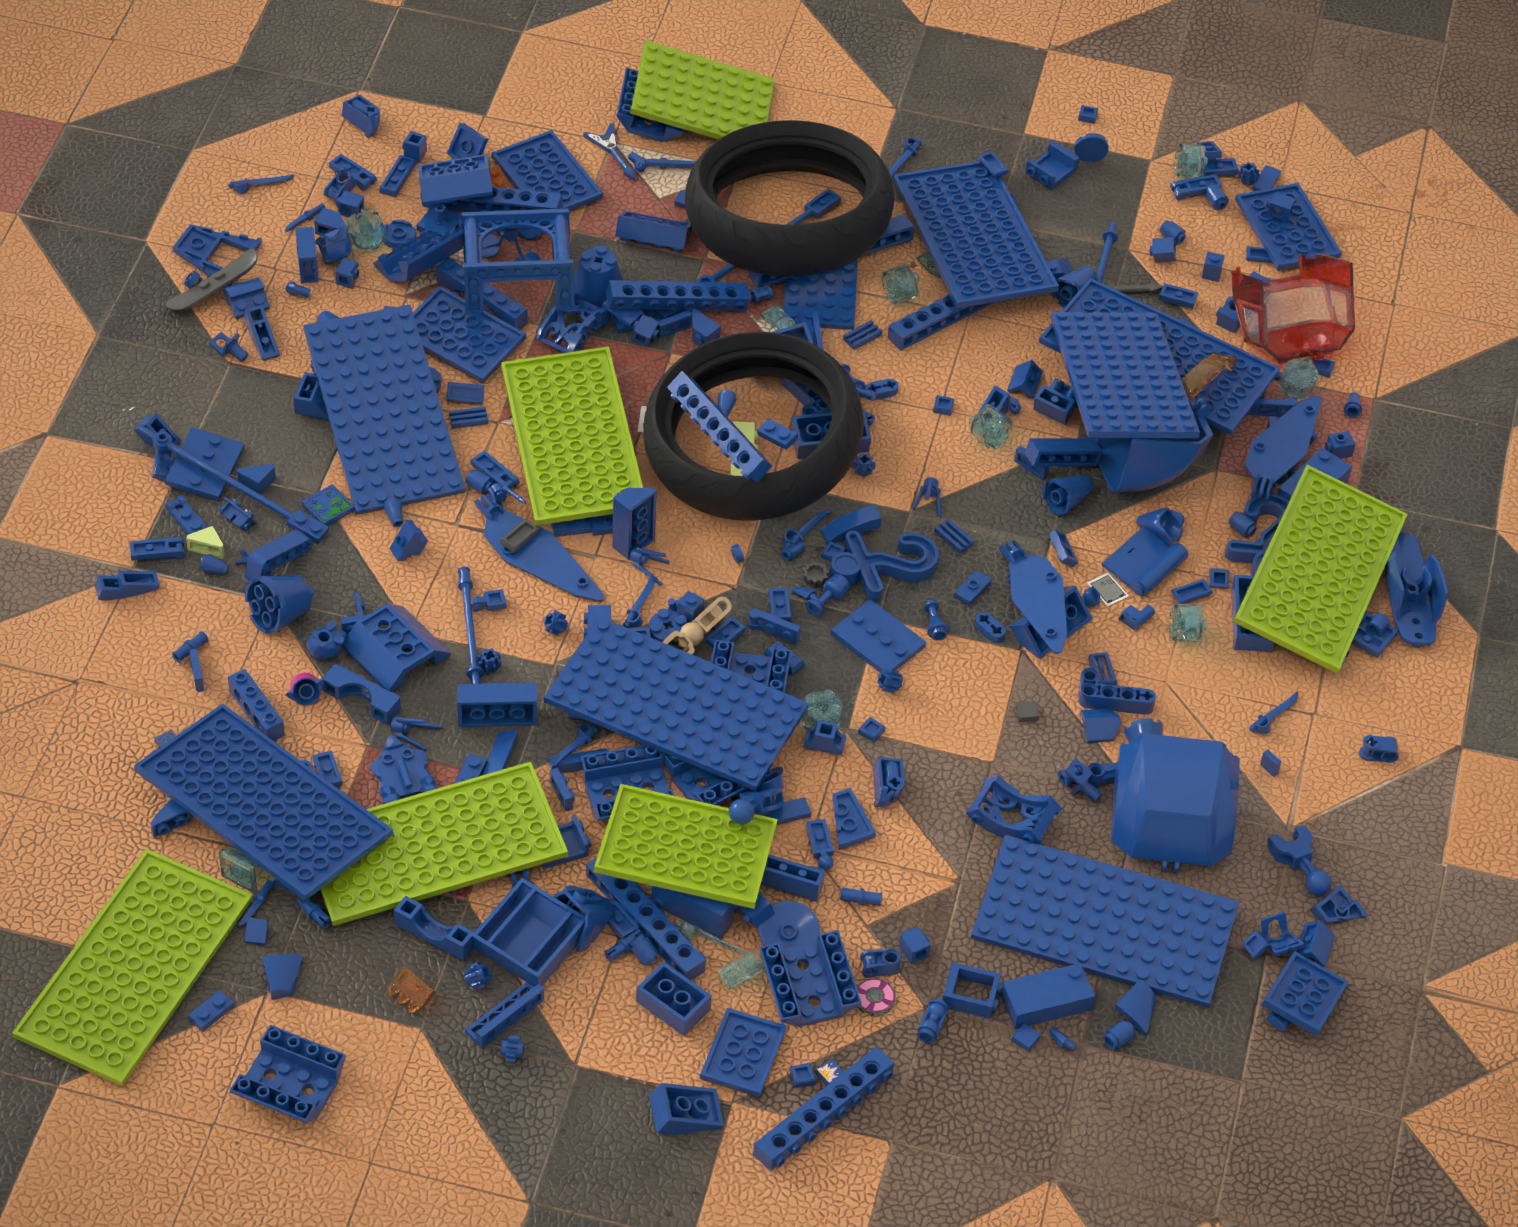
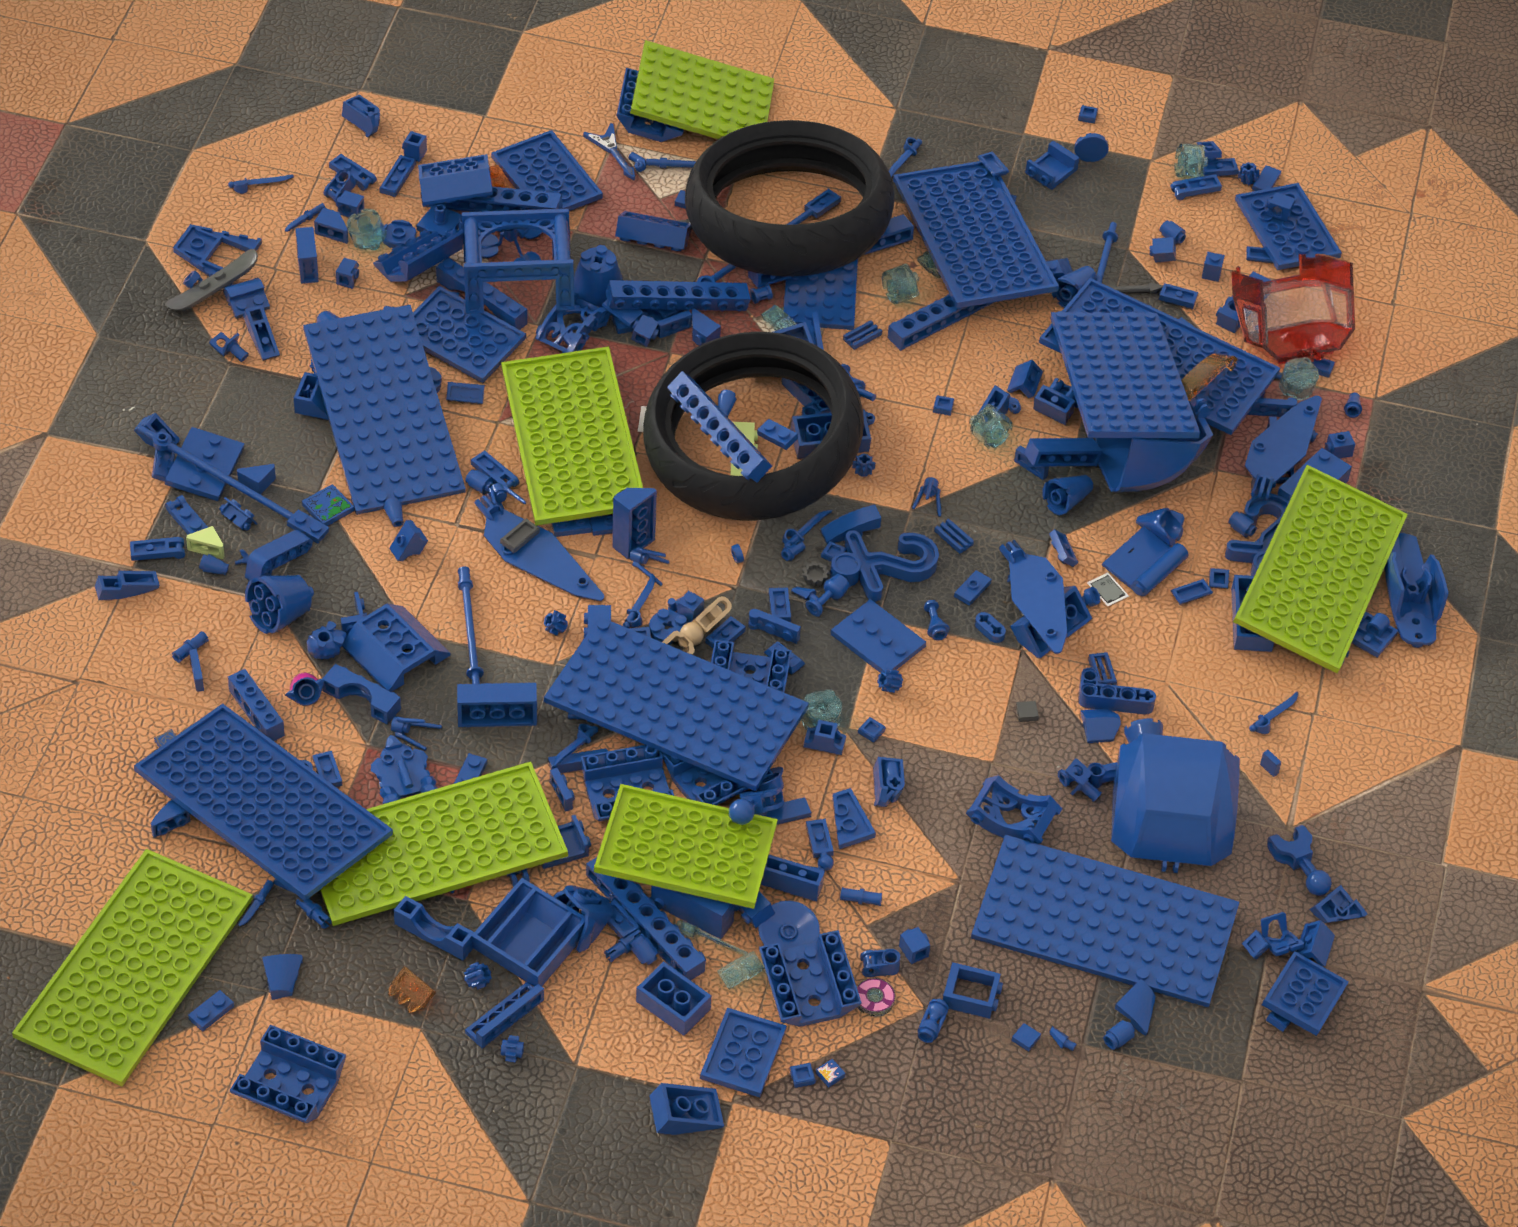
(238, 868): clear light blue slope -> none
(256, 931): blue slope -> none
(293, 288): blue arm -> none
(335, 245): blue piece -> none
(467, 142): blue tile -> none
(467, 417): blue tile -> none
(489, 660): blue gear -> none
(491, 599): blue plate -> none
(501, 751): blue slope -> none
(781, 1135): blue brick -> none
(883, 388): blue beam -> none
(1047, 995): blue brick -> none
(1134, 618): blue piece -> none
(1187, 622): clear light blue brick -> none
(1216, 197): blue brick -> none
(1381, 749): blue piece -> none

